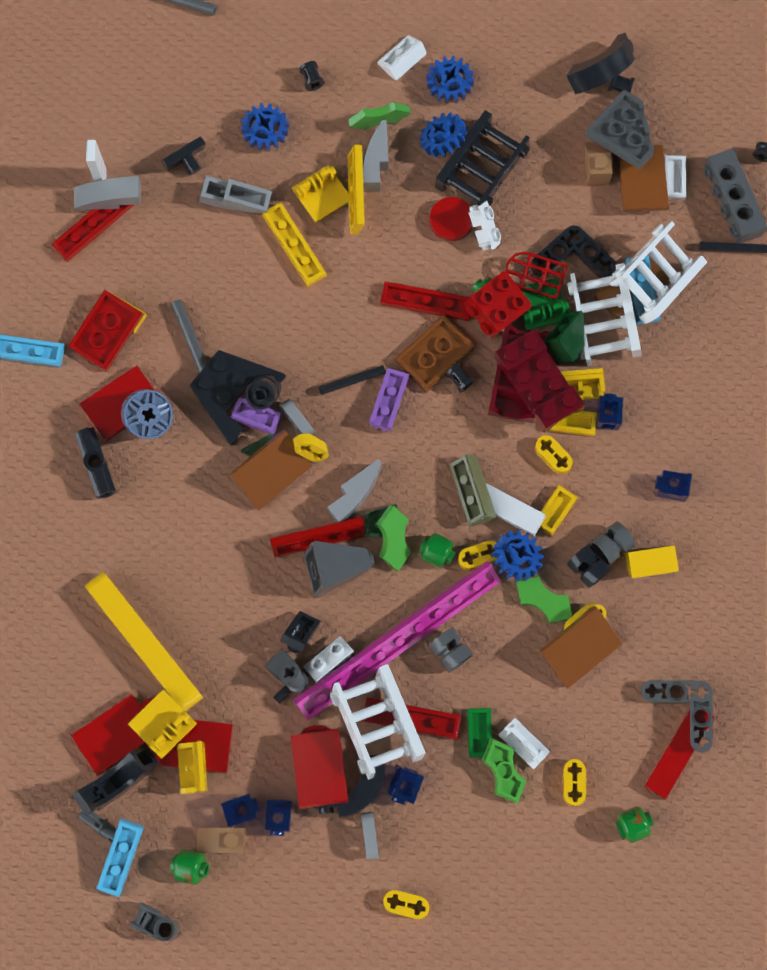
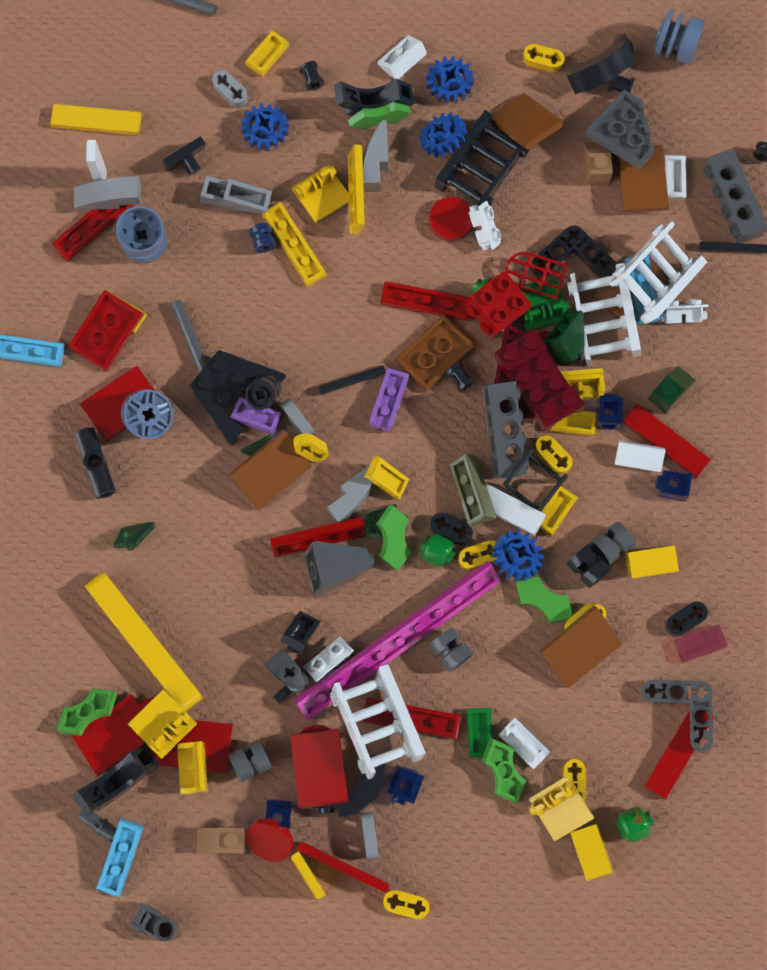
(77, 718): none -> bright green tile
(96, 119): none -> yellow tile
(133, 535): none -> clear green piece
(138, 223): none -> sand blue wheel
(189, 867): green head -> none
(227, 92): none -> light grey beam
(231, 808): clear blue brick -> none
(249, 760): none -> dark grey wheel
(262, 237): none -> dark blue wheel
(267, 53): none -> yellow tile
(269, 840): none -> red tile
(308, 875): none -> yellow tile
(343, 867): none -> red tile
(356, 99): none -> black arch
(386, 477): none -> yellow tile
(453, 523): none -> black beam
(496, 420): none -> dark grey brick
(526, 121): none -> dark orange tile
(529, 455): none -> black piece
(543, 58): none -> yellow beam
(560, 808): none -> yellow hinge
(591, 852): none -> yellow hinge
(639, 456): none -> white tile
(662, 436): none -> red tile
(671, 389): none -> dark green slope
(679, 37): none -> sand blue wheel
(689, 623): none -> black beam
(693, 312): none -> white hinge
(700, 643): none -> clear pink tile

